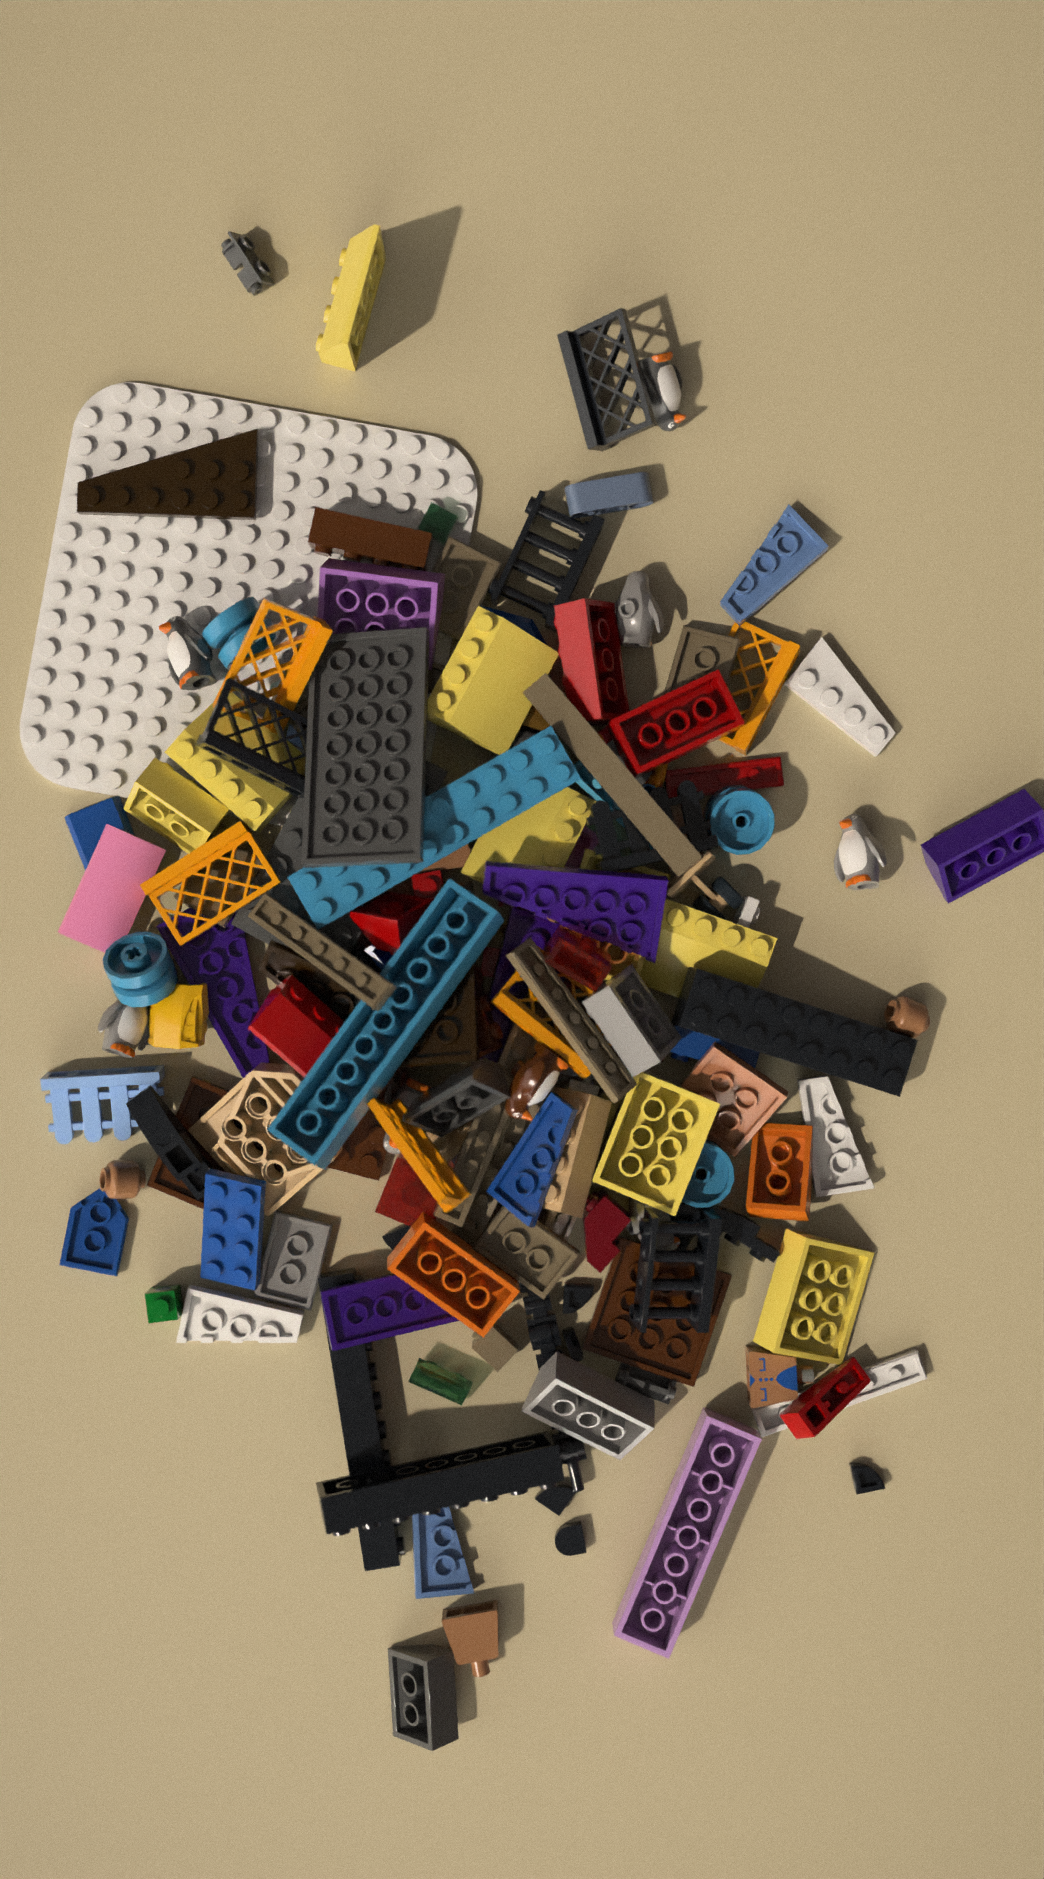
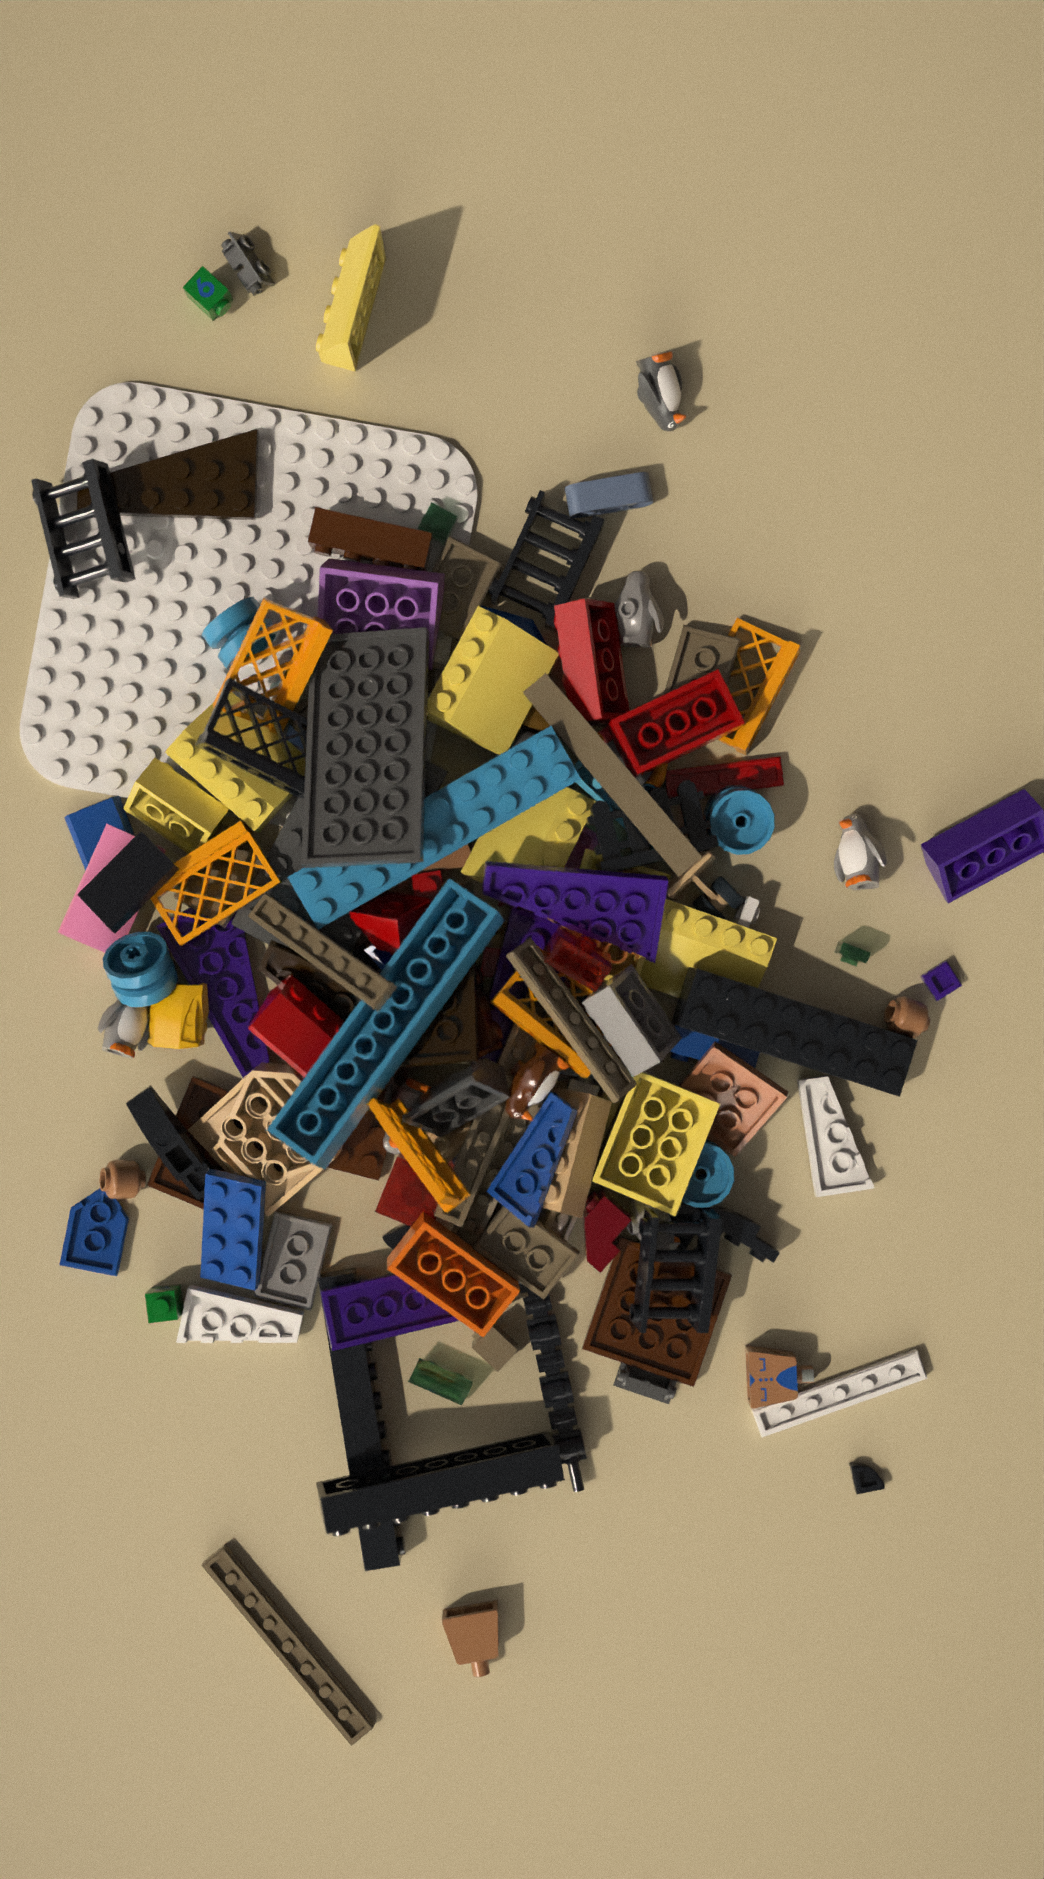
(90, 1096): light blue fence -> none
(109, 522): none -> black fence
(127, 882): none -> black tile
(188, 655): dark grey animal -> none
(208, 294): none -> green brick
(288, 1644): none -> dark tan tile
(423, 1695): dark grey slope -> none
(438, 1557): medium blue wing -> none
(555, 1497): black tile -> none
(570, 1539): black tile -> none
(573, 1344): black tile -> none
(576, 1296): black tile -> none
(584, 386): black fence -> none
(590, 1406): light grey slope -> none
(686, 1532): lavender brick -> none
(779, 560): medium blue wing -> none
(780, 1172): orange slope -> none
(813, 1297): light yellow slope -> none
(825, 1400): red slope -> none
(837, 696): white wing -> none
(851, 954): none -> clear green plate
(941, 980): none -> dark purple tile

